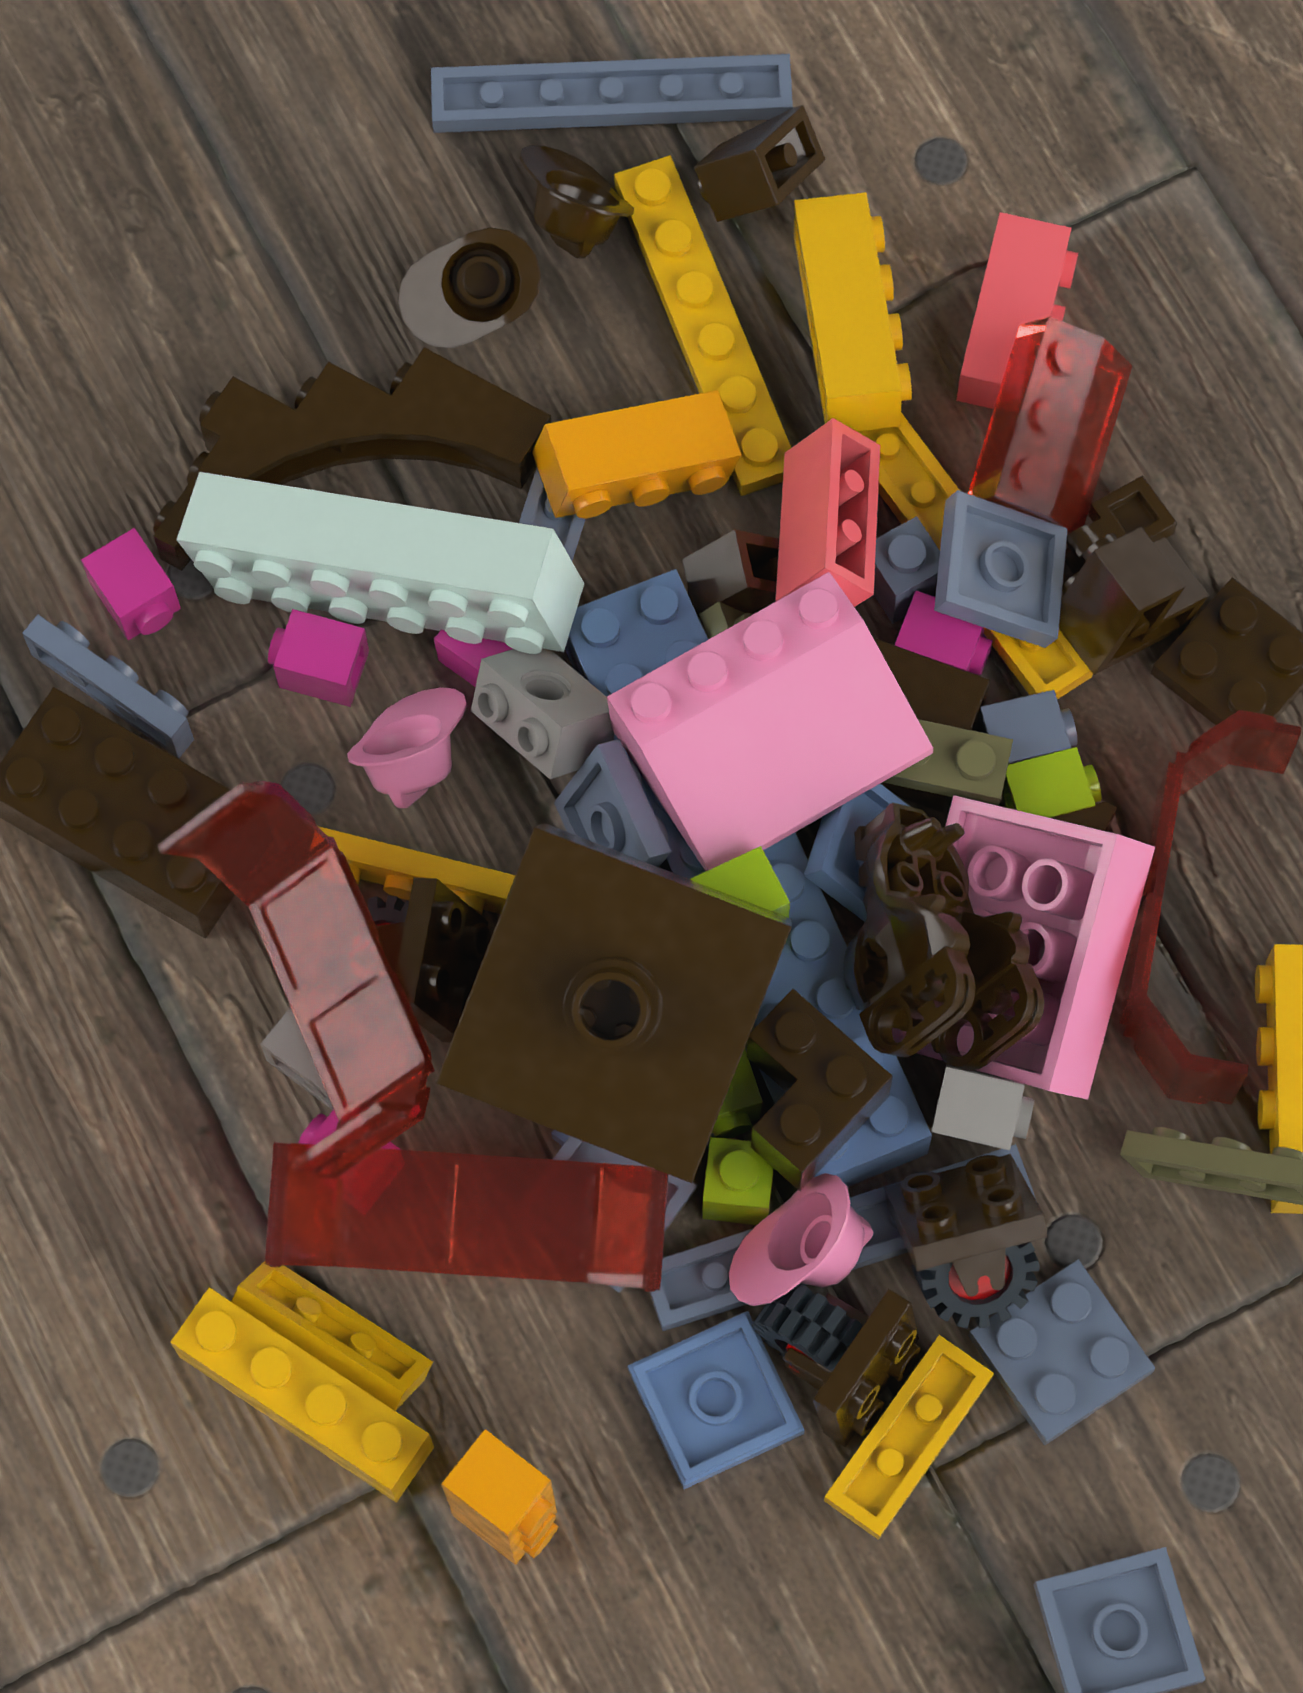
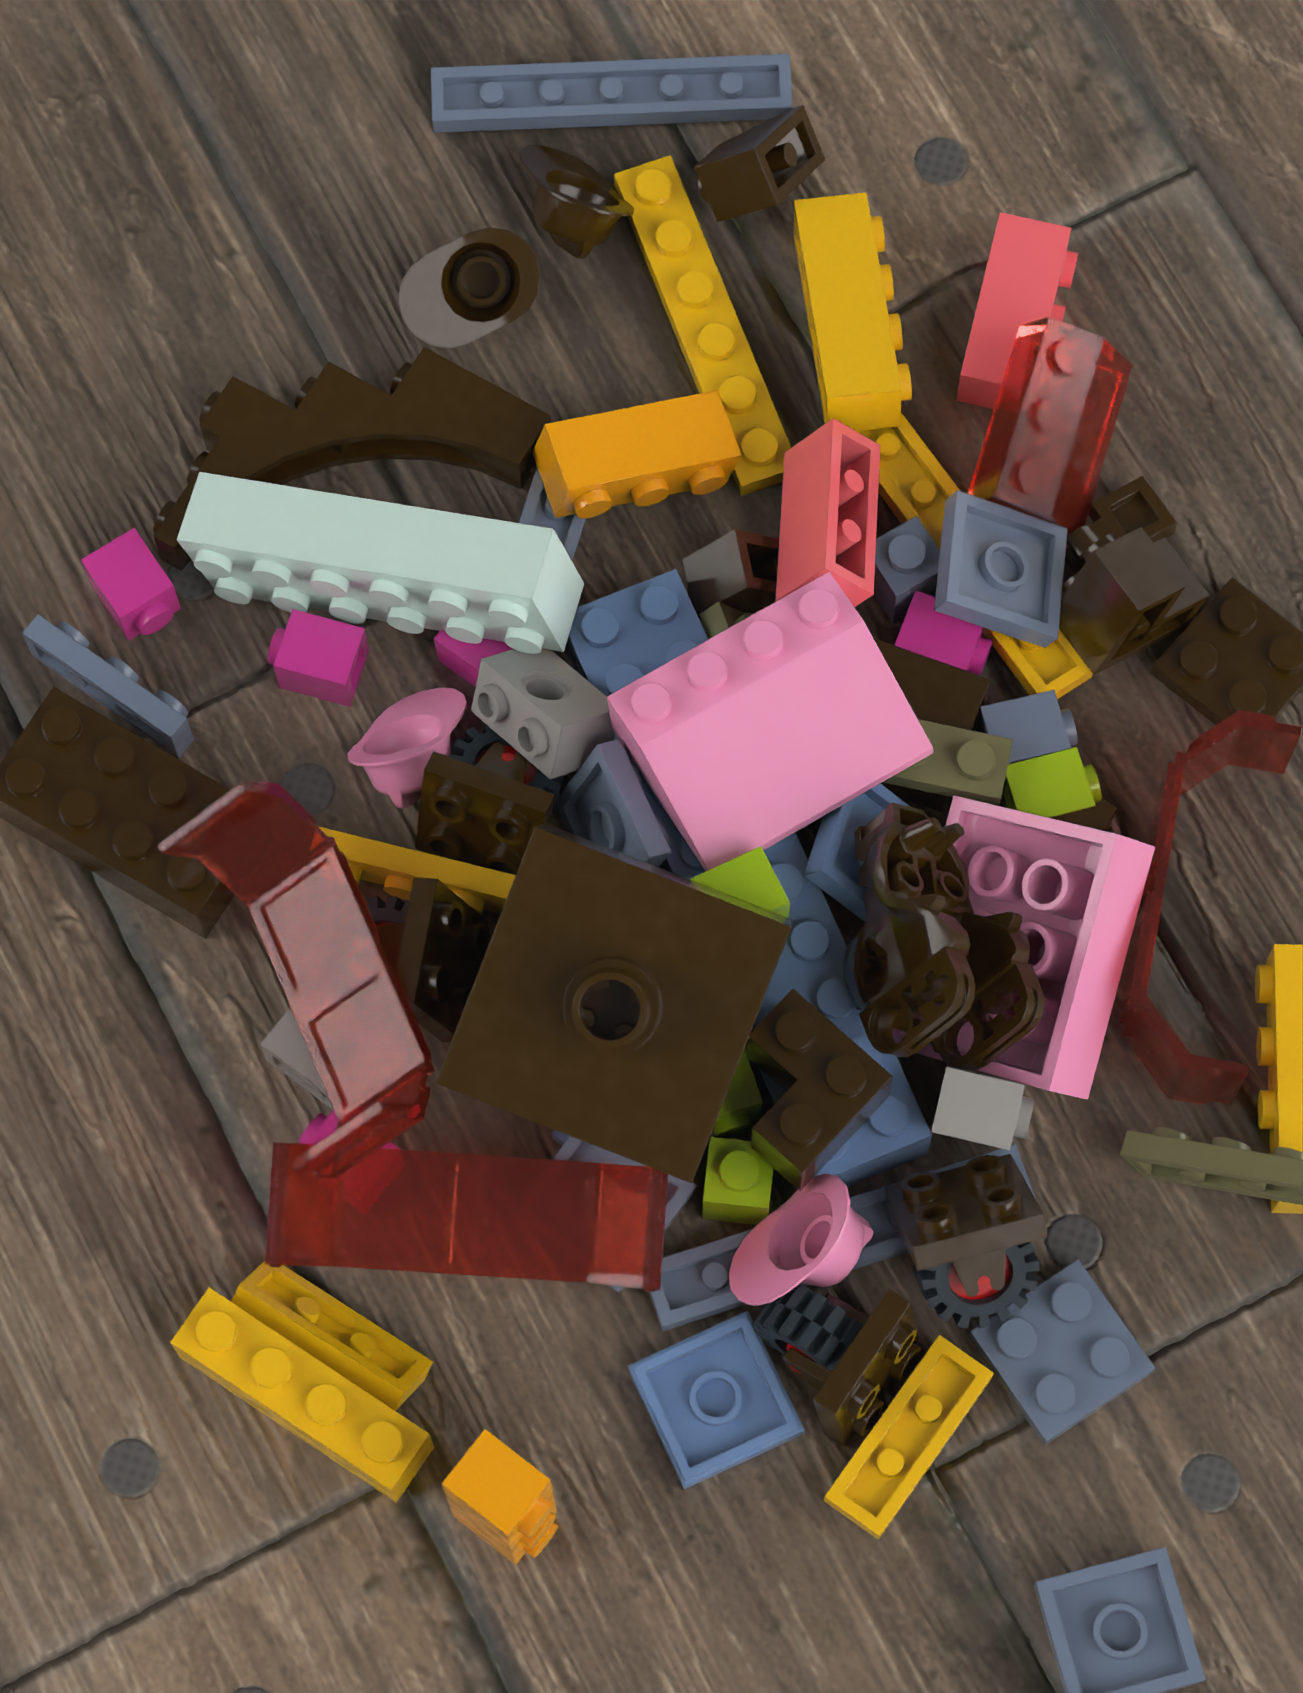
(483, 802): none -> dark brown plate

